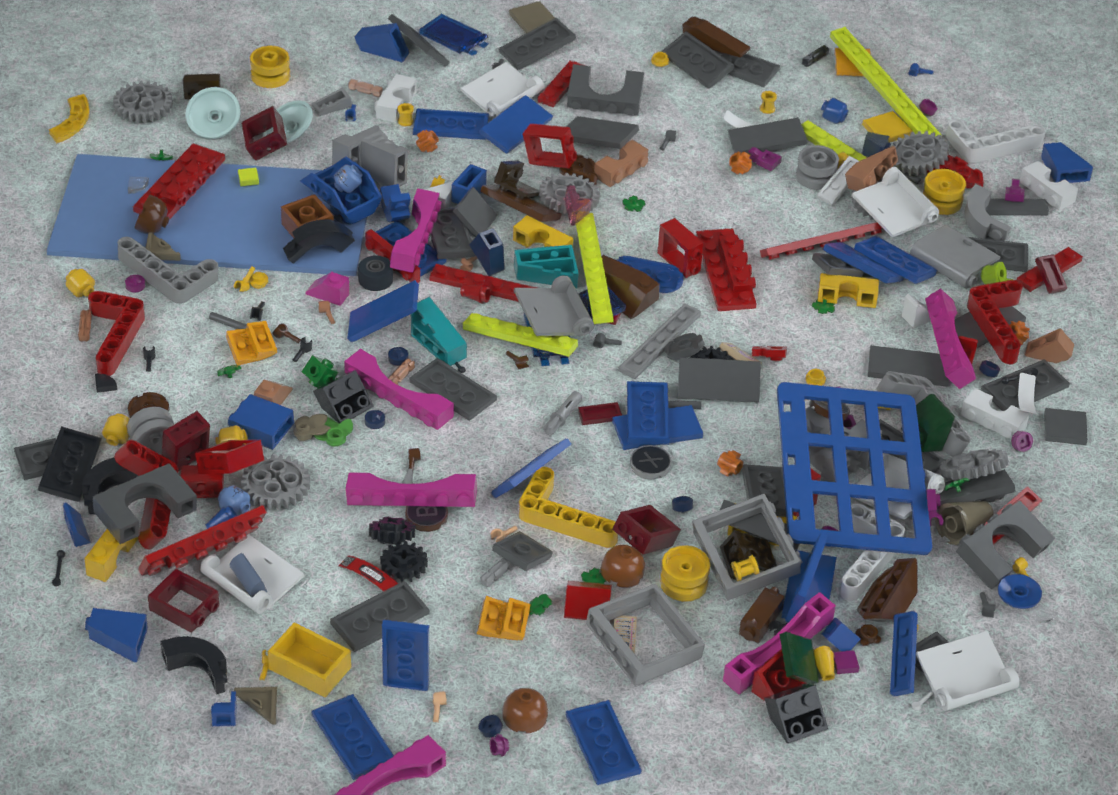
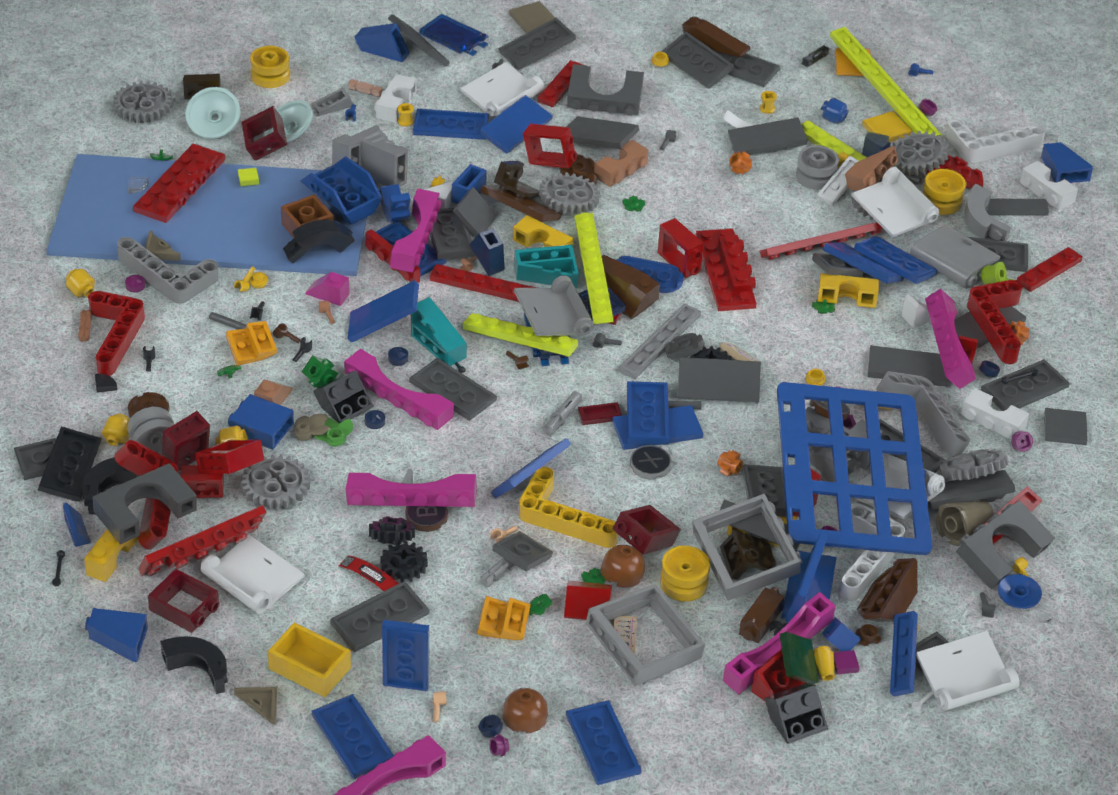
(78, 117): yellow tile -> none
(152, 216): reddish brown cylinder -> none
(222, 516): blue cone -> none
(225, 712): blue panel -> none
(236, 498): medium blue head -> none
(247, 575): sand blue brick -> none
(265, 665): yellow hand -> none
(347, 178): medium blue head -> none
(375, 273): black wheel -> none
(402, 371): nougat axle -> none
(414, 455): reddish brown hand -> none
(427, 141): orange gear -> none
(478, 293): red cone -> none
(576, 207): clear pink slope -> none
(682, 504): dark blue tile -> none
(745, 568): yellow bush -> none
(765, 159): magenta plate -> none
(775, 353): red plate -> none
(933, 423): dark green slope -> none
(933, 501): magenta plate -> none
(956, 484): green plant -> none
(1014, 192): magenta plate -> none
(1026, 393): white sticker -> none
(1051, 274): tile -> none
(1052, 347): nougat slope -> none

